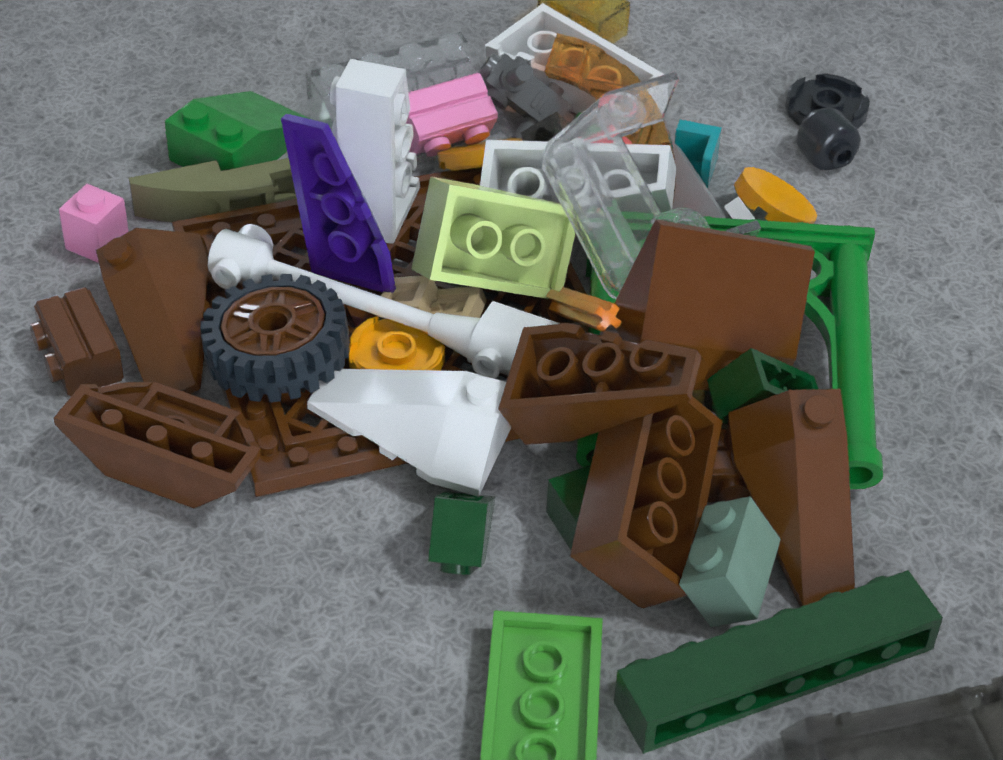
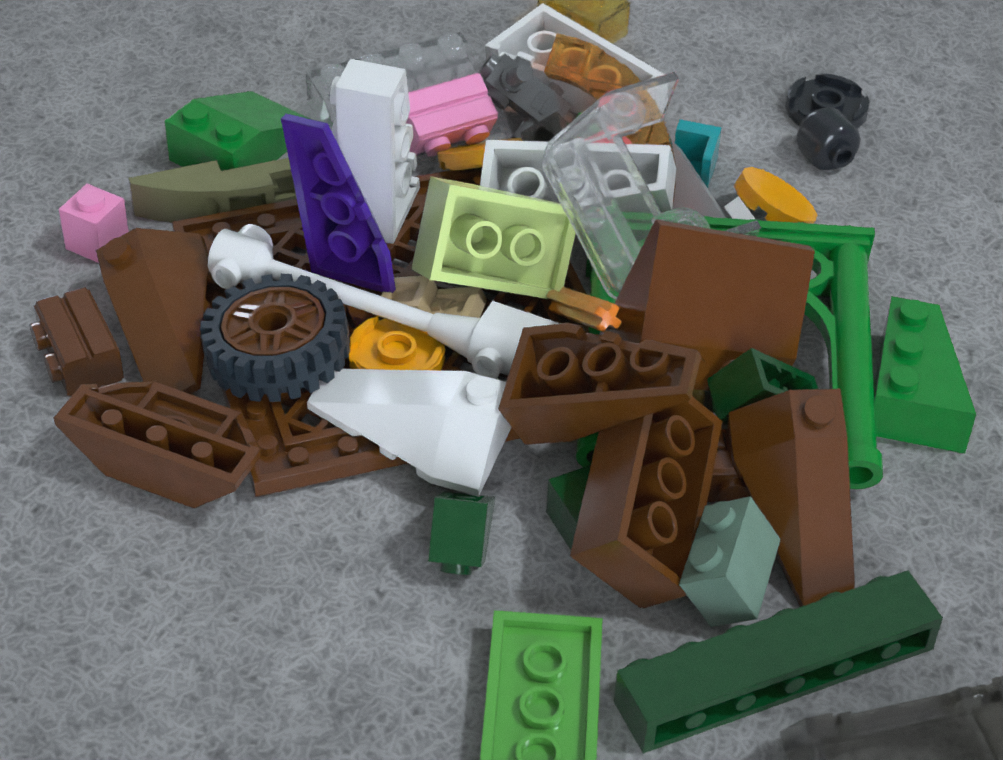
(920, 380): none -> green wedge

